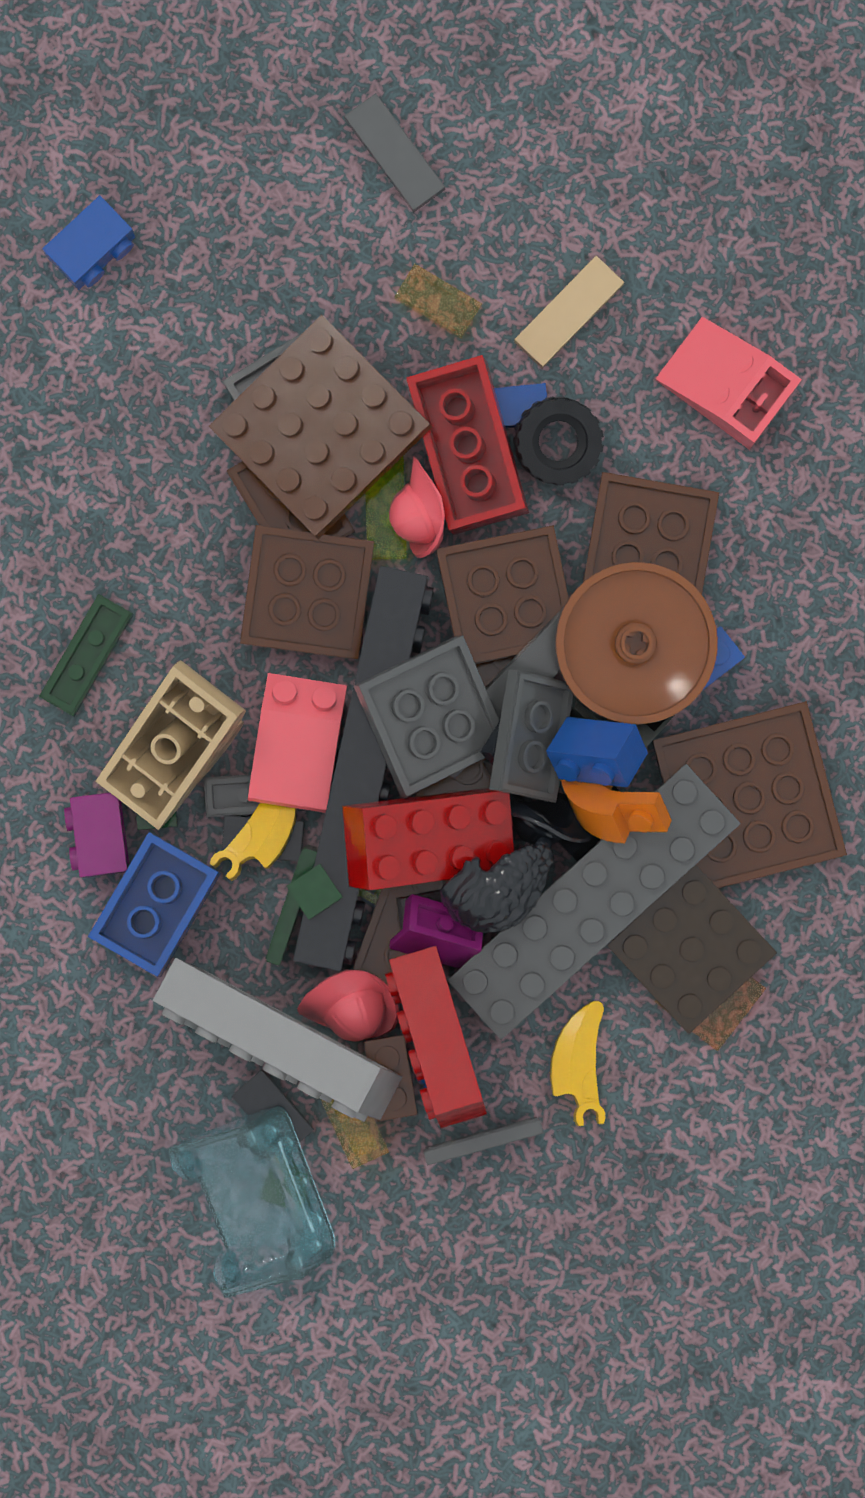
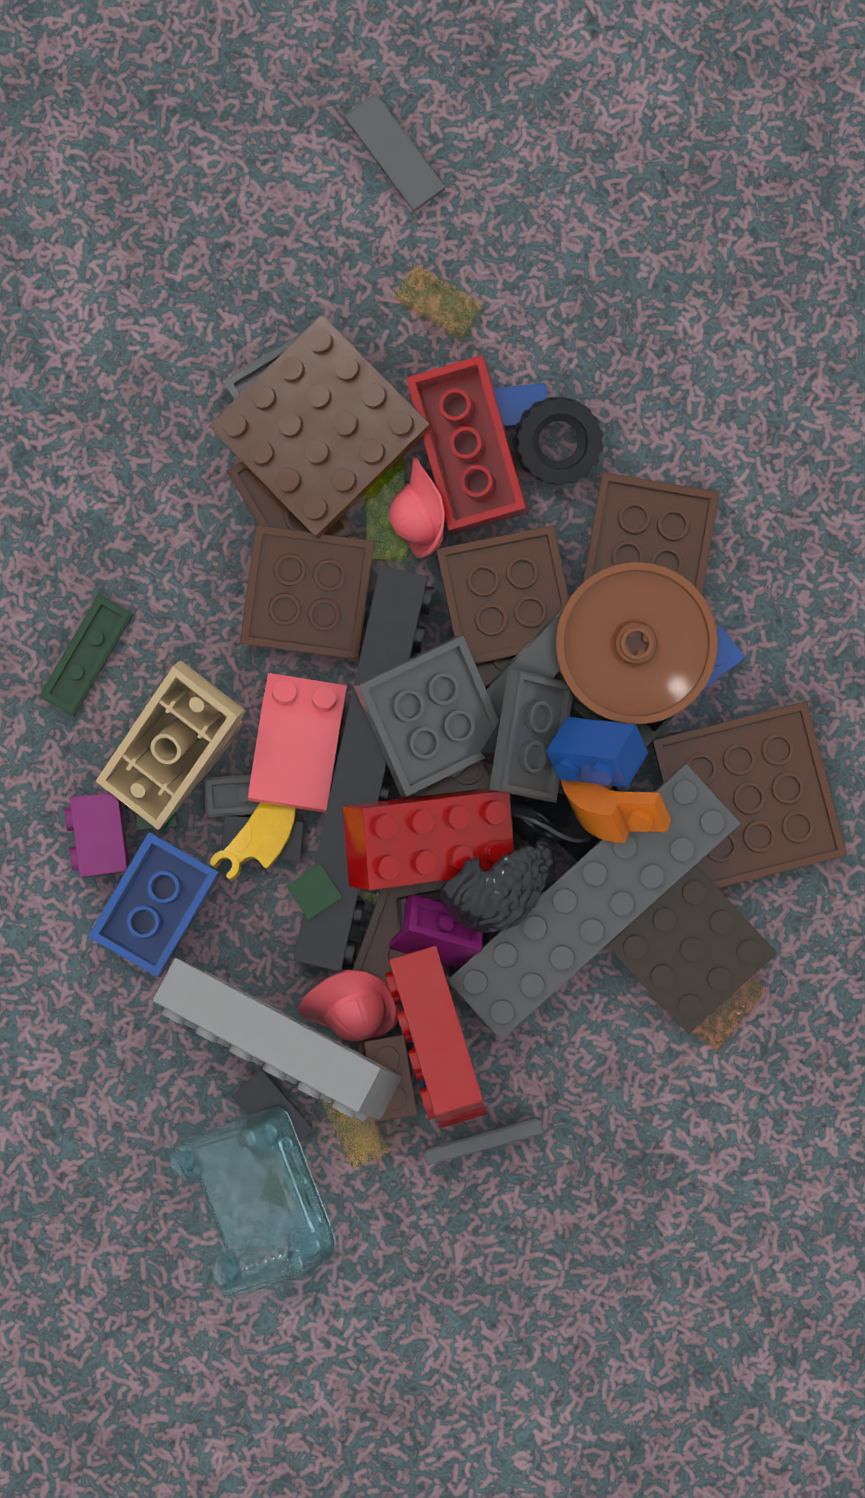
(90, 244): blue brick -> none
(290, 910): dark green tile -> none
(569, 312): tan tile -> none
(575, 1061): yellow piece -> none
(728, 381): coral slope -> none

